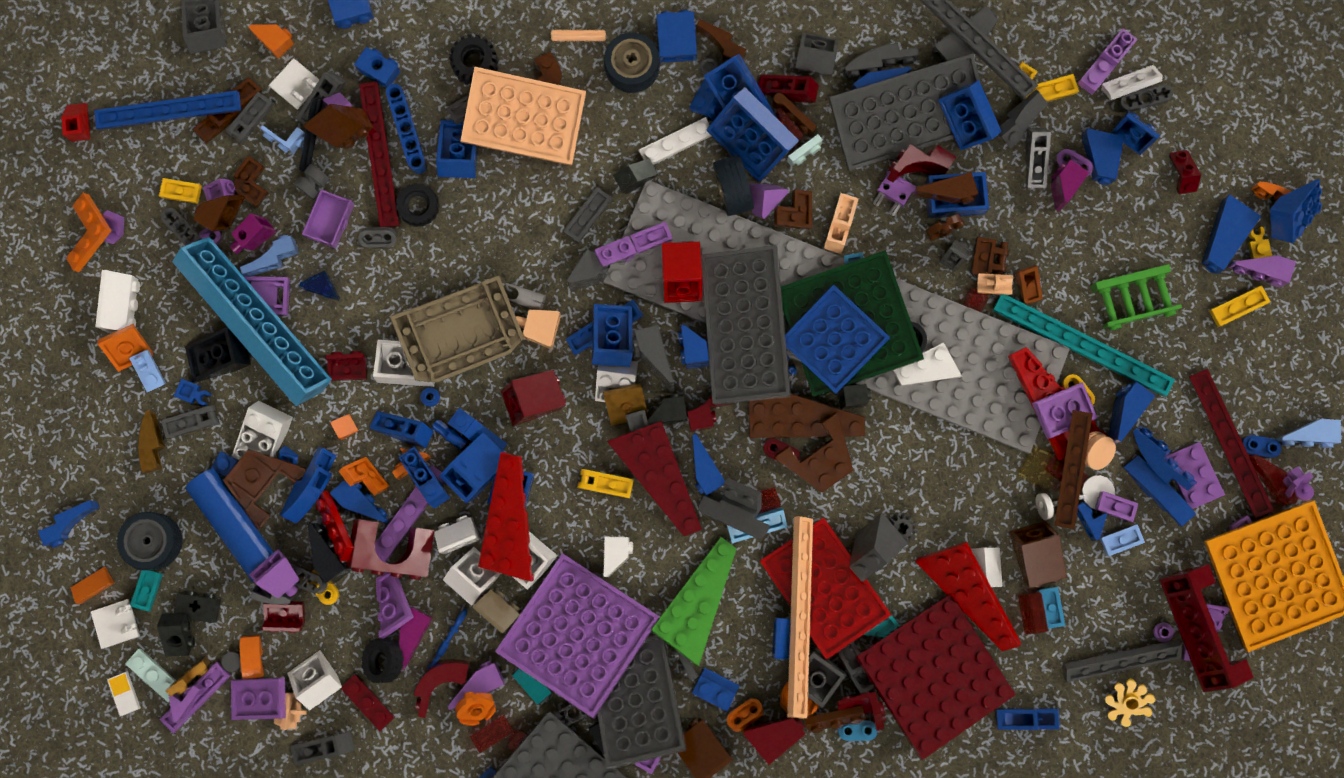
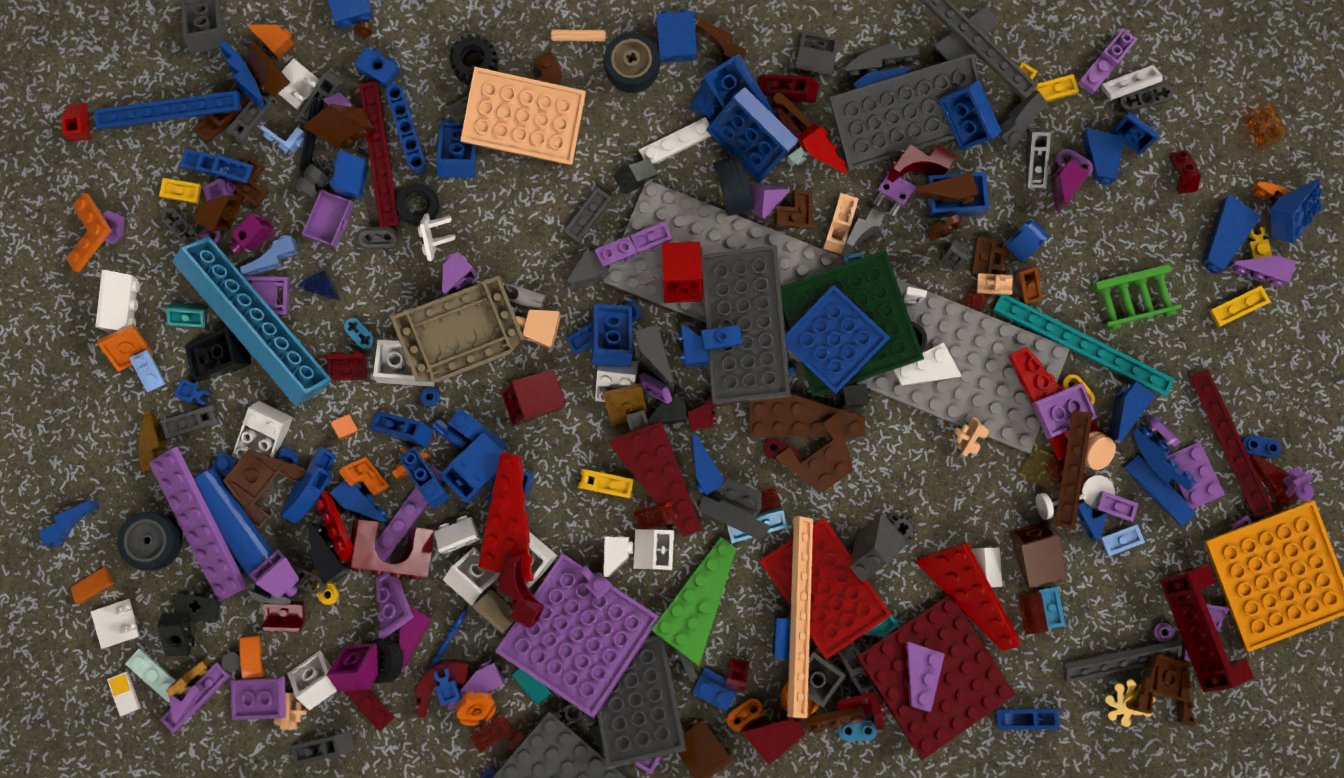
(146, 590): teal plate -> none
(186, 315): none -> teal slope
(198, 524): none -> medium lavender plate
(216, 166): none -> blue slope
(242, 76): none -> blue slope
(265, 71): none -> reddish brown slope
(349, 175): none -> blue slope
(355, 668): none -> magenta slope
(356, 336): none -> dark azure beam
(363, 29): none -> reddish brown plate
(430, 243): none -> white plate
(446, 690): none -> blue plate
(456, 274): none -> medium lavender slope
(526, 607): none -> dark red arch
(597, 584): none -> medium lavender plate
(653, 549): none -> white slope
(655, 388): none -> medium lavender plate
(666, 512): none -> clear red slope
(721, 337): none -> blue plate
(737, 675): none -> dark red slope
(816, 144): none -> red slope
(864, 229): none -> dark grey slope
(914, 295): none -> white tile
(924, 672): none -> medium lavender wing
(968, 435): none -> light nougat hips
(1027, 241): none -> blue brick
(1168, 436): none -> medium lavender plate
(1170, 680): none -> reddish brown wing
(1271, 124): none -> clear orange brick
(1322, 431): light blue slope -> none

